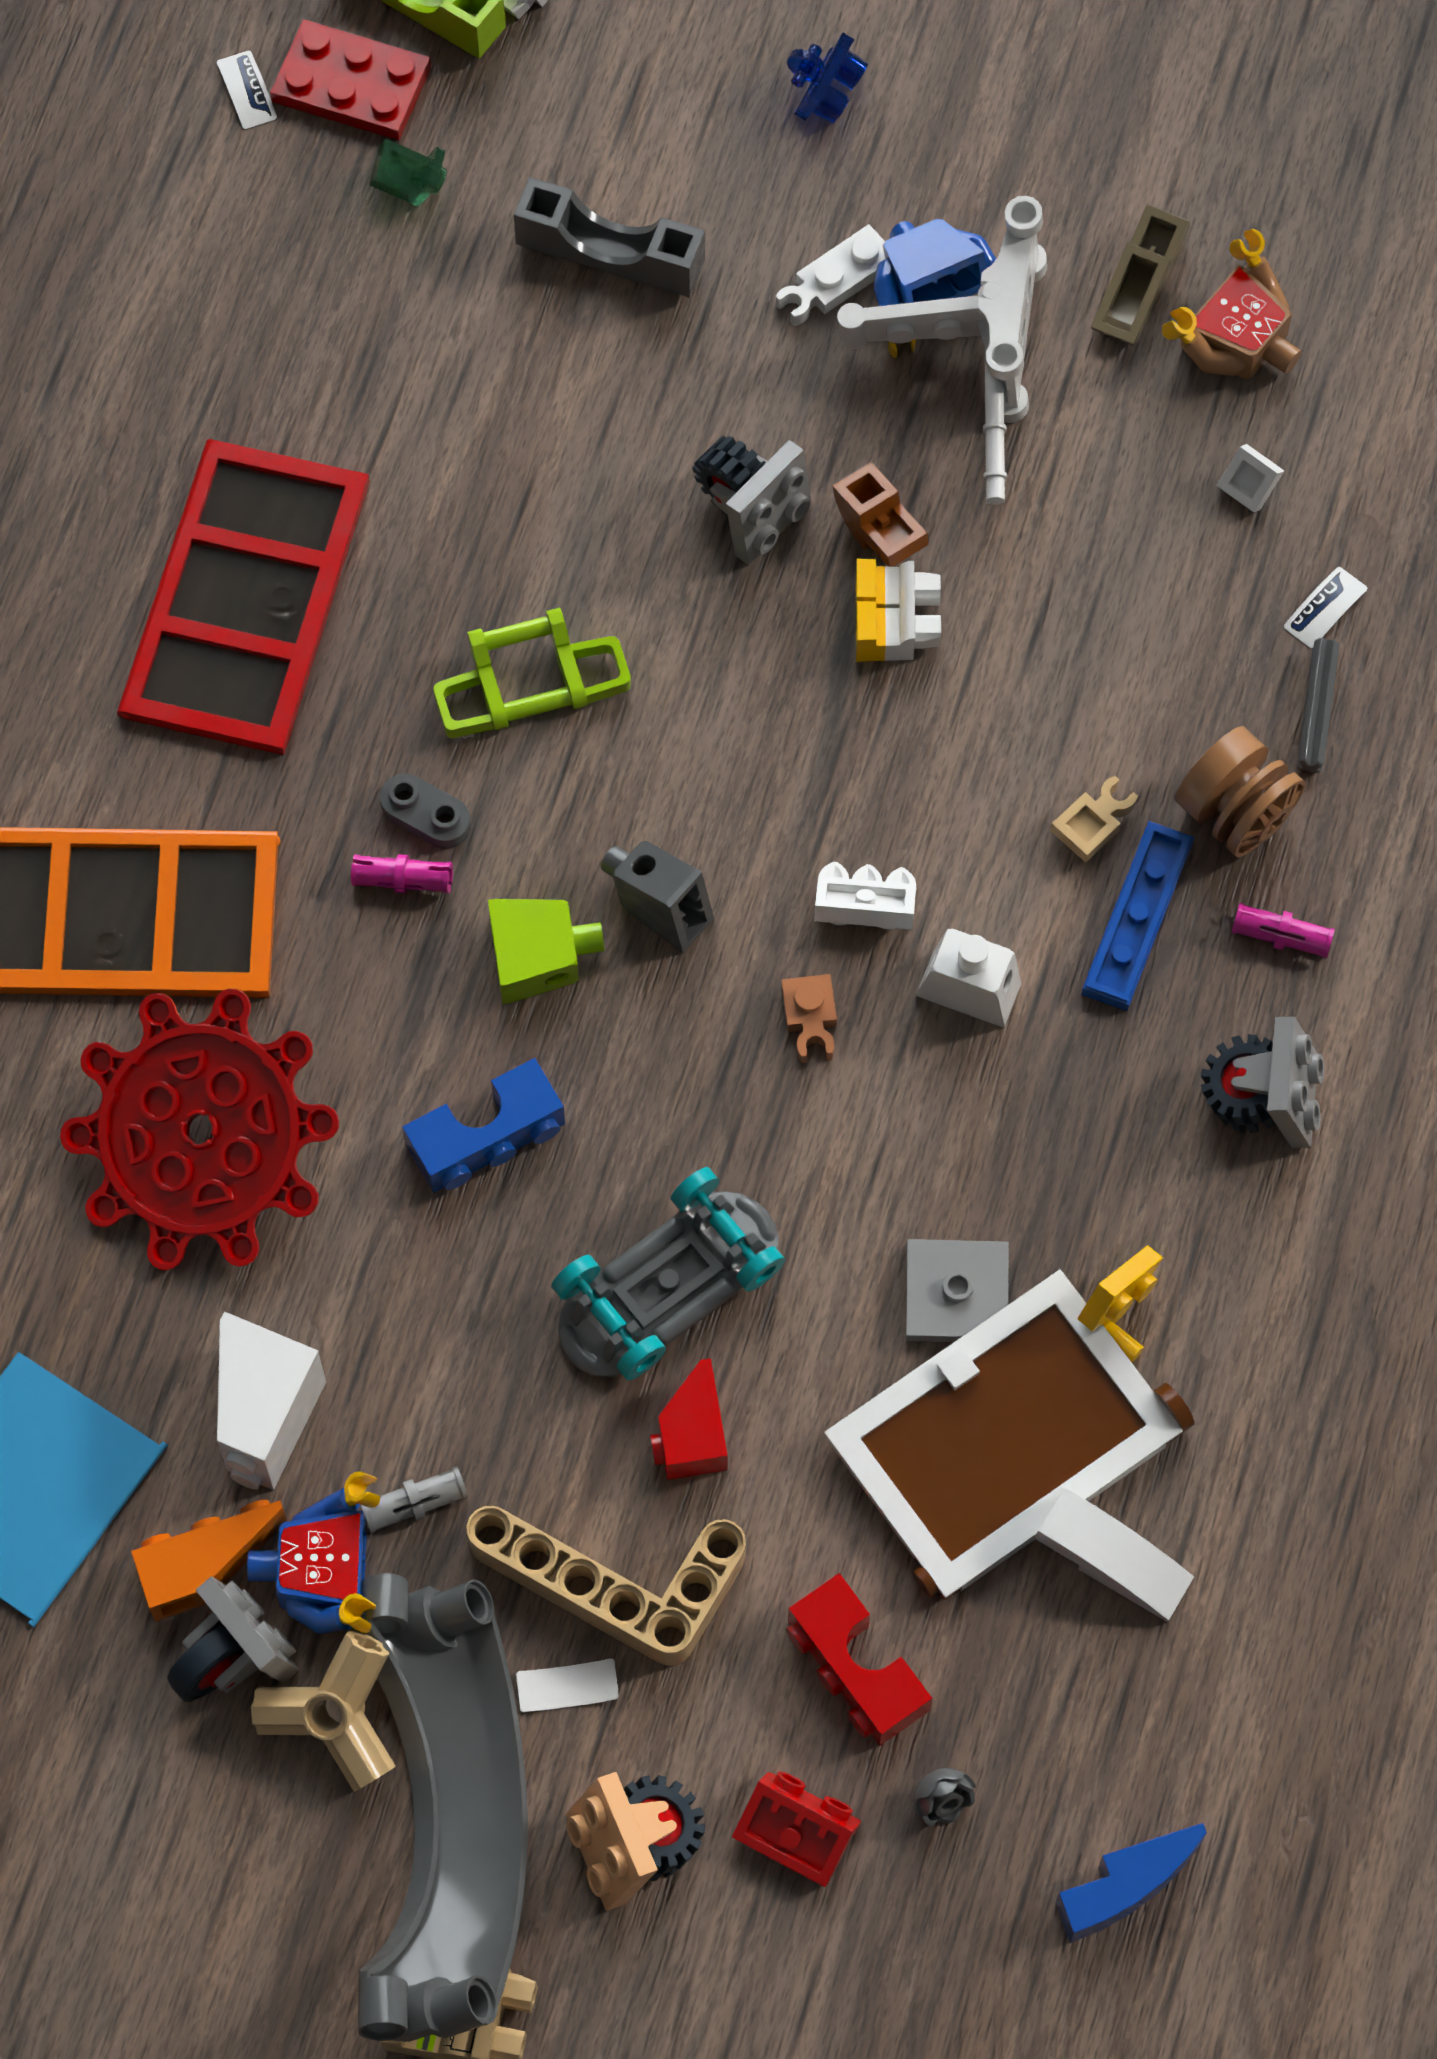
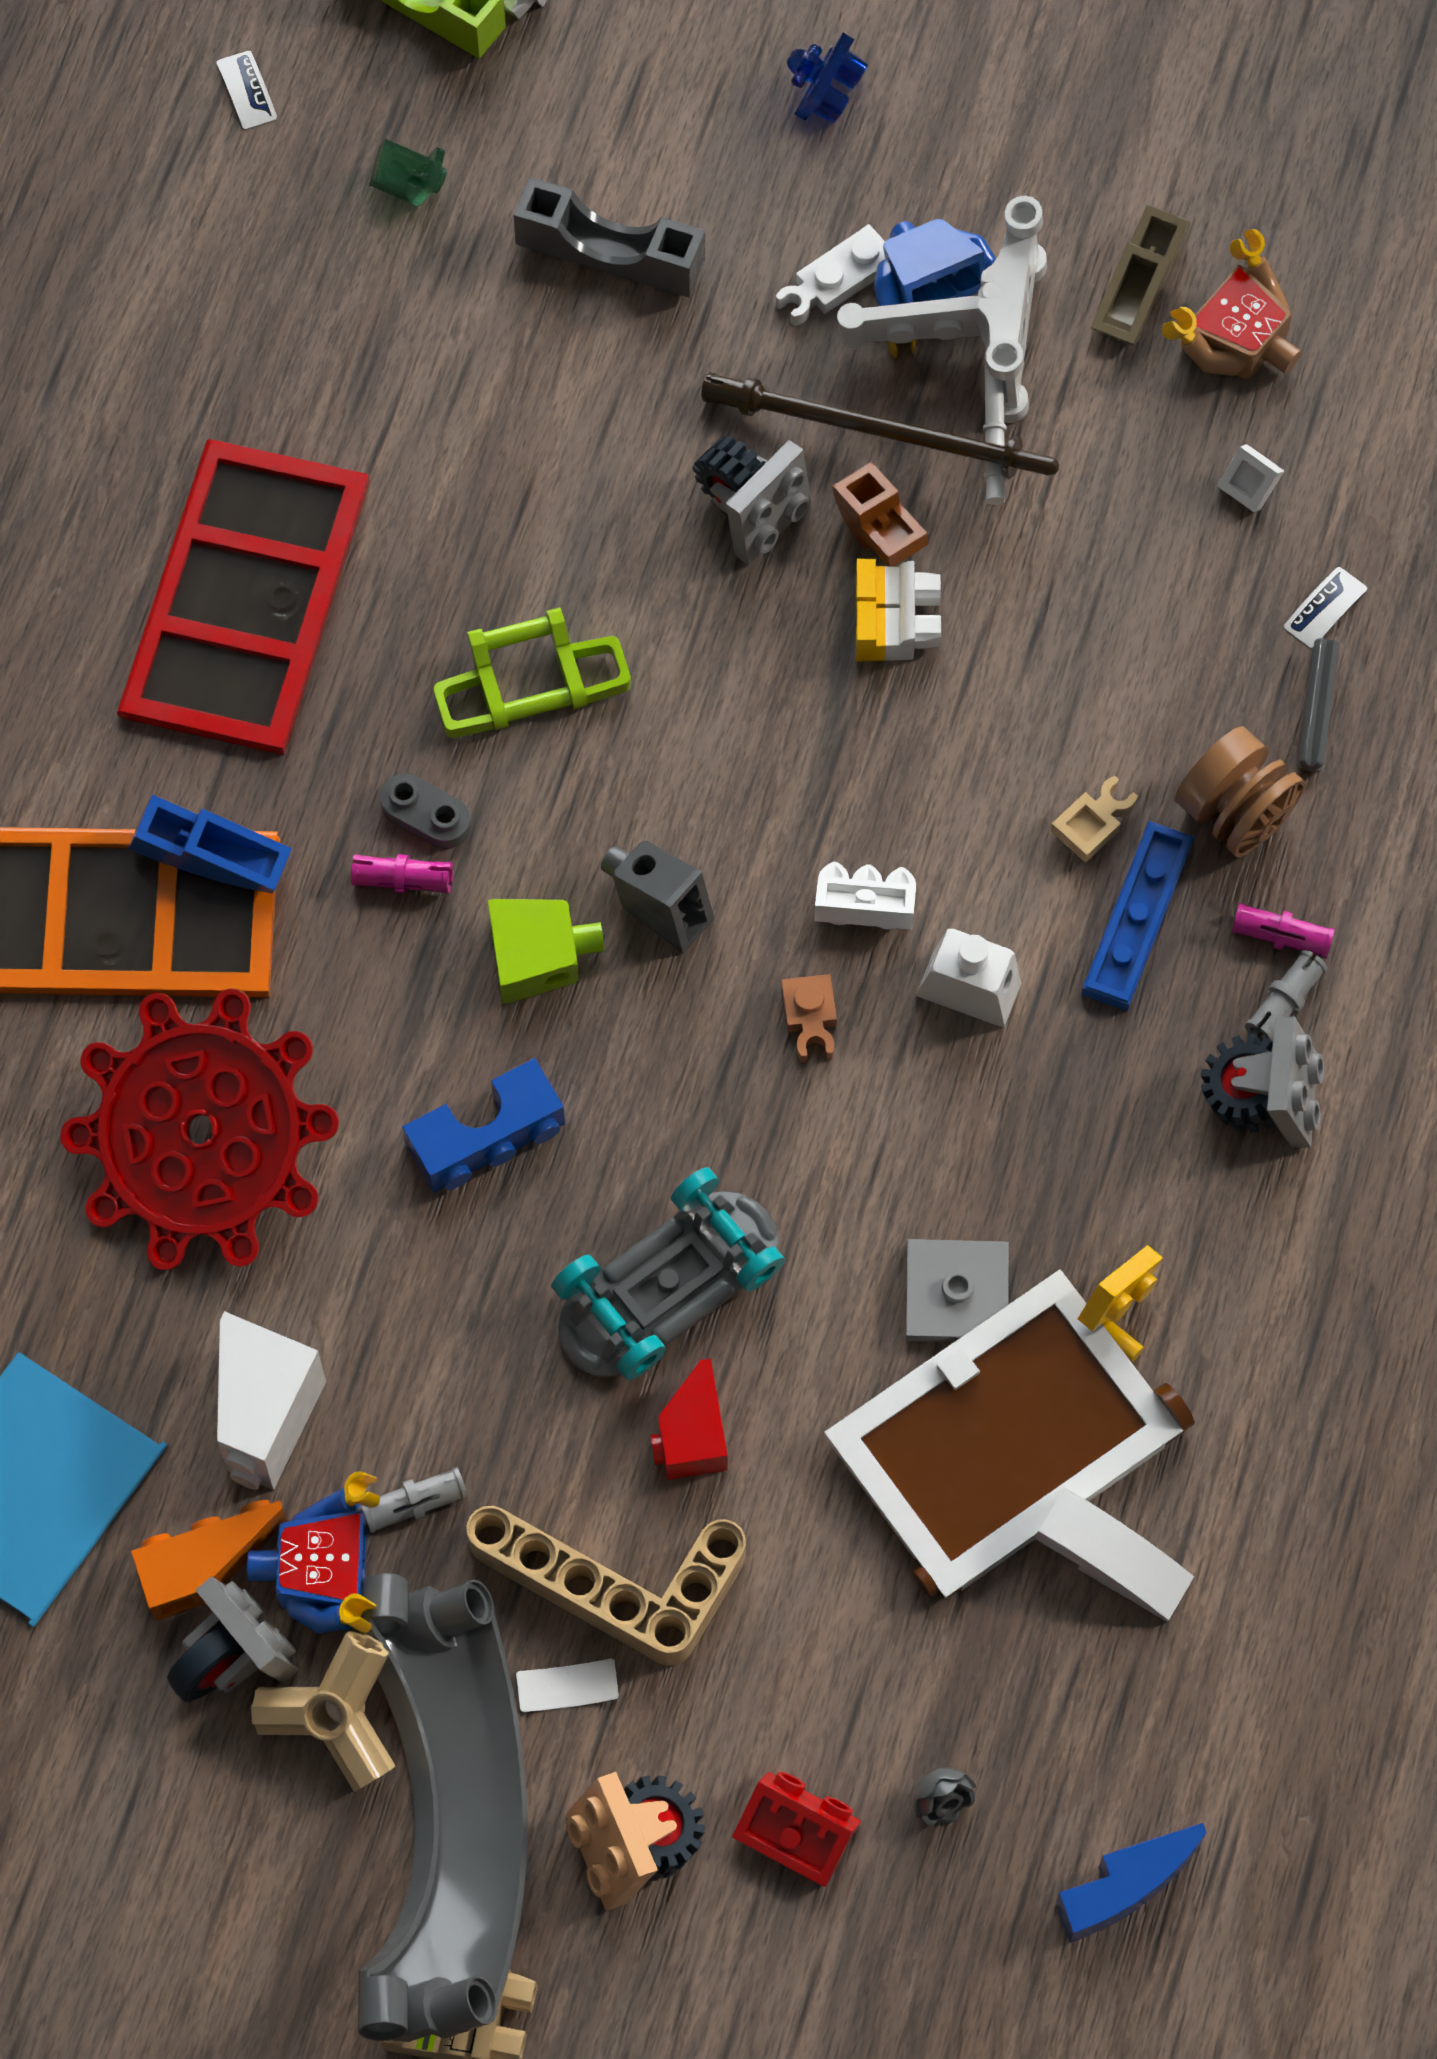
(209, 846): none -> blue slope
(350, 79): plate -> none
(751, 397): none -> dark brown bar
(880, 1699): red arch -> none
(1287, 995): none -> light grey pin

